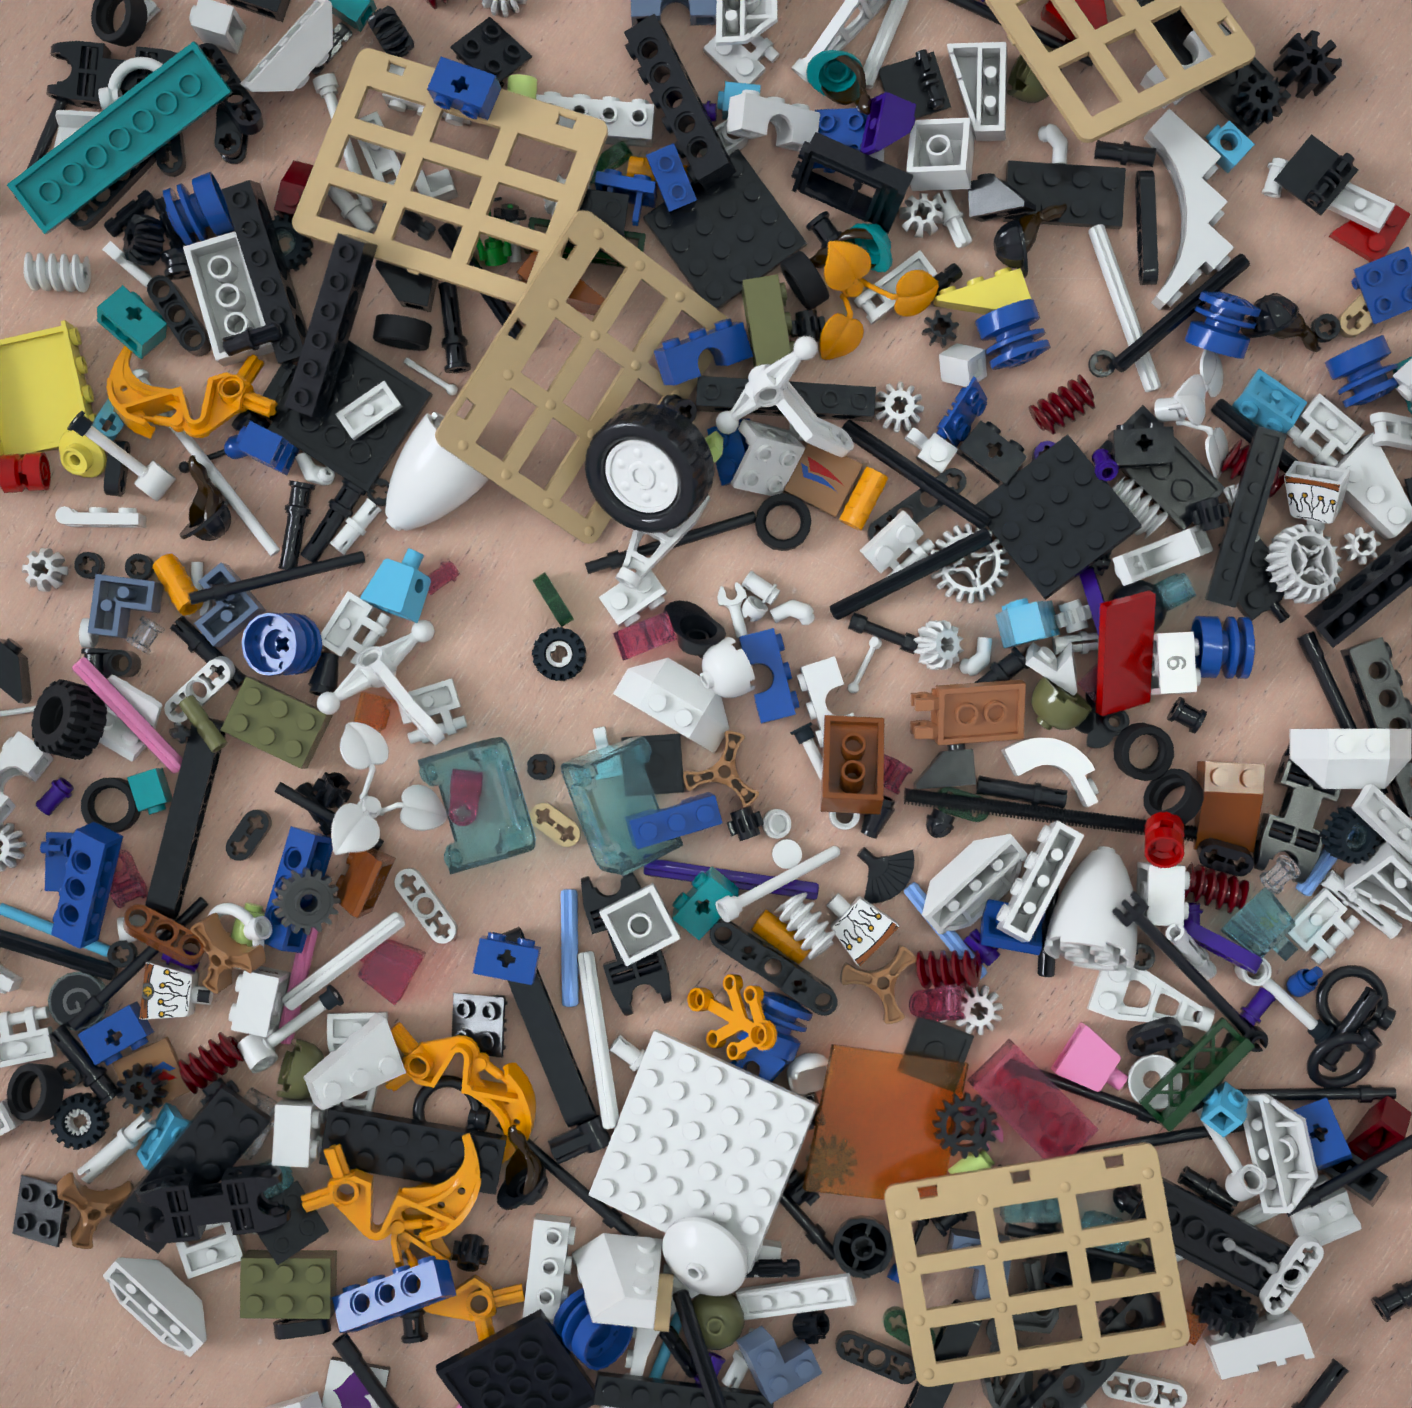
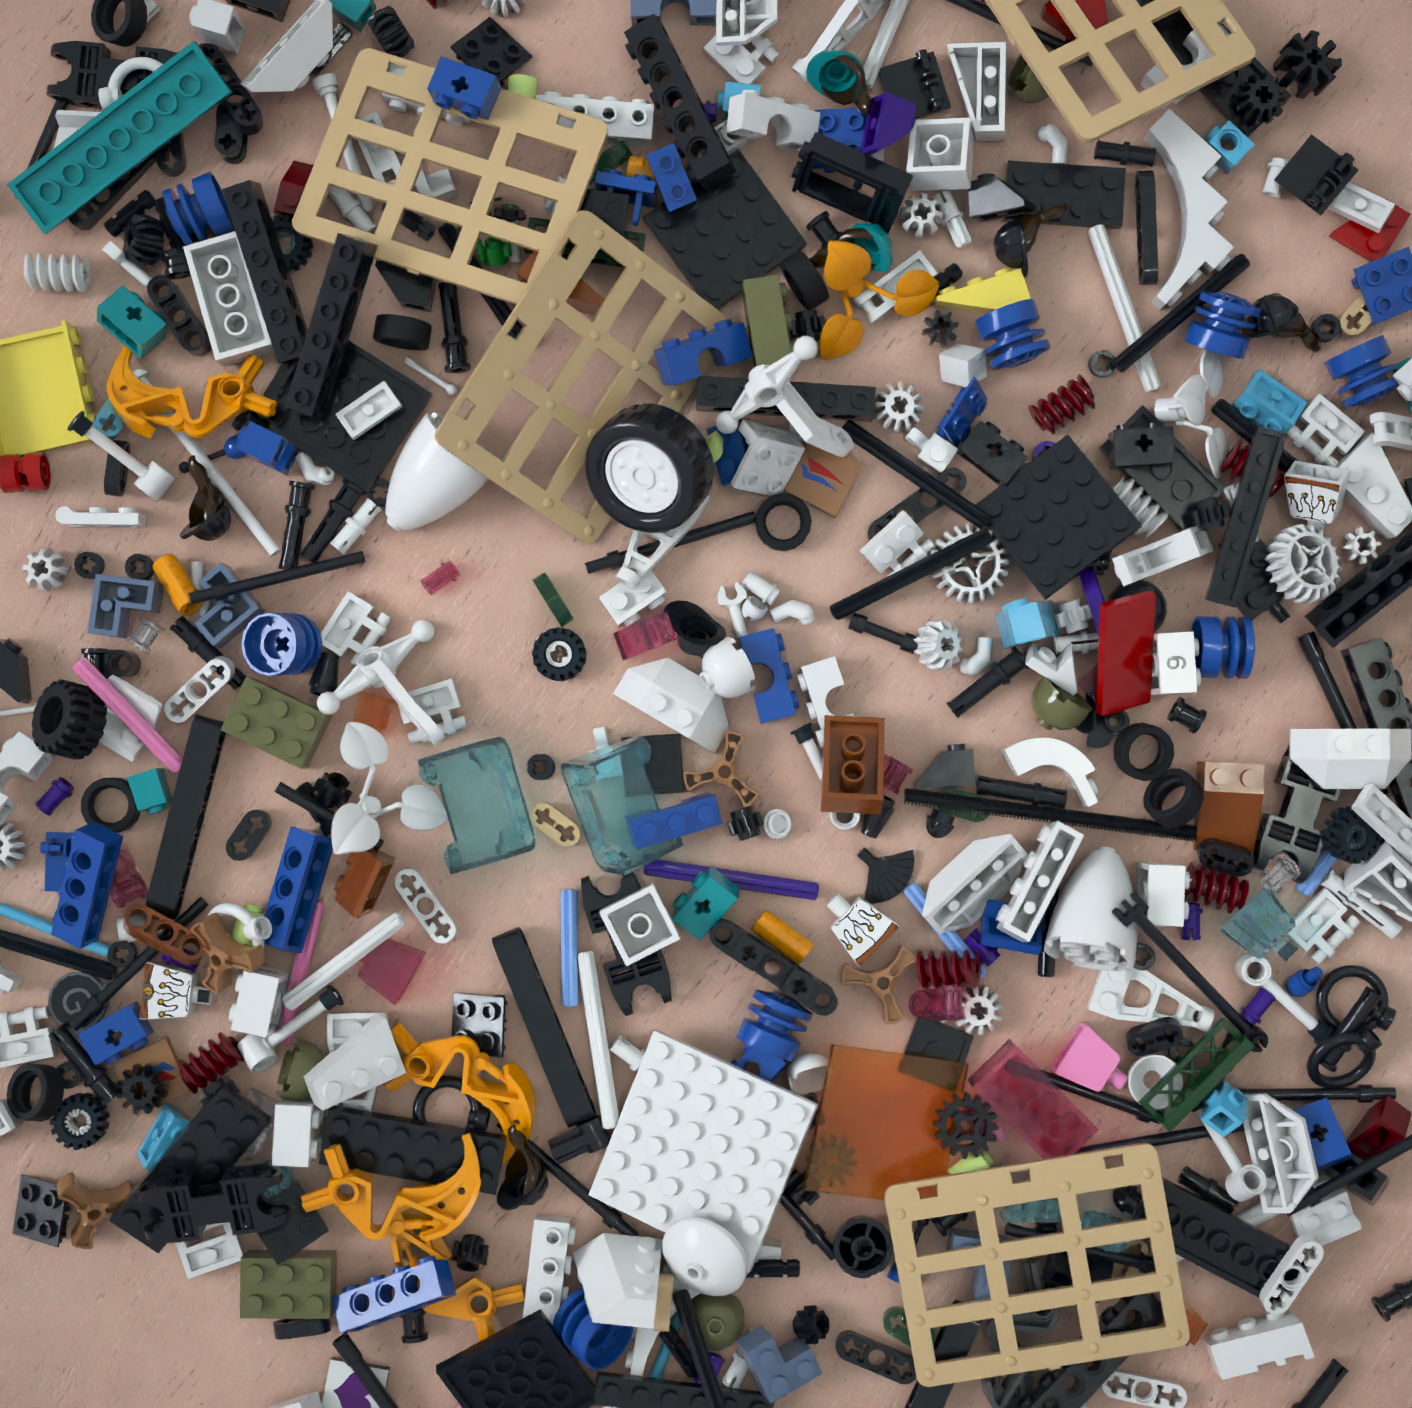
(81, 455): light yellow piece -> none
(86, 639): white tile -> none
(126, 1139): white pin -> none
(159, 1302): white wedge -> none
(180, 732): black axle -> none
(201, 721): olive piece -> none
(252, 338): black axle -> none
(318, 910): dark grey gear -> none
(399, 587): medium azure torso -> none
(466, 790): clear pink piece -> none
(490, 963): blue brick -> none
(681, 405): black bush -> none
(730, 907): white piece -> none
(760, 1031): light orange plant -> none
(786, 853): white tile -> none
(797, 1296): white tile -> none
(806, 924): white piece -> none
(863, 498): light orange axle -> none
(875, 643): white hinge -> none
(971, 712): nougat tile -> none
(1105, 466): dark purple pin -> none
(1164, 840): red wheel -> none
(1175, 590): clear light blue piece -> none
(1191, 951): white pin -> none
(1222, 947): dark purple beam -> none
(1224, 1310): black gear -> none
(1229, 1245): light grey hinge -> none

